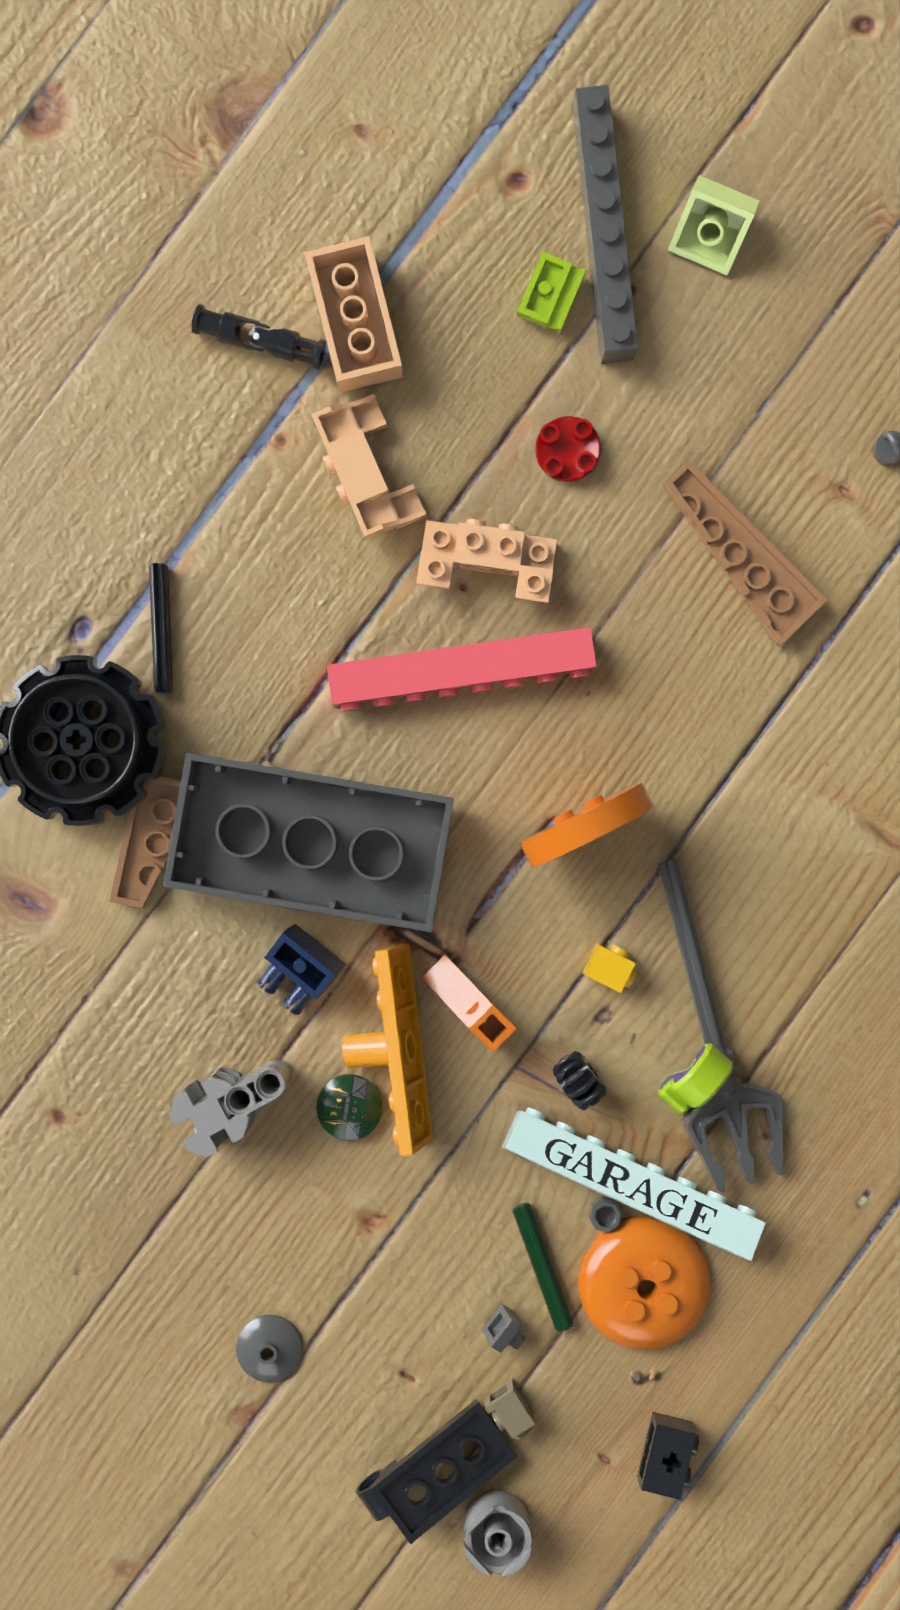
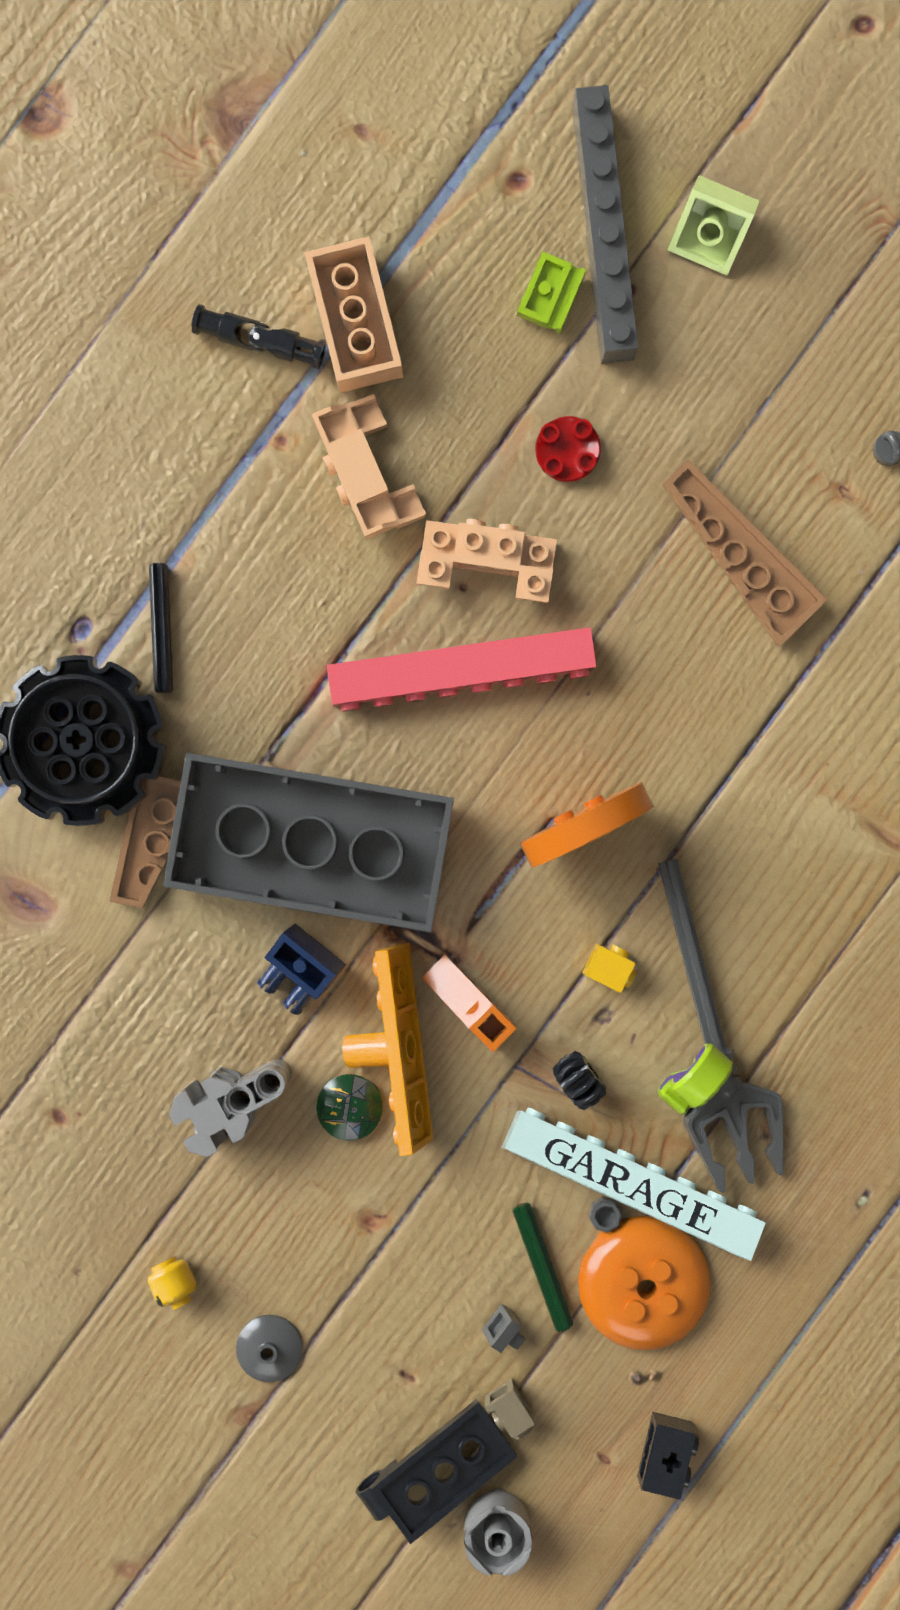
(172, 1283): none -> yellow head

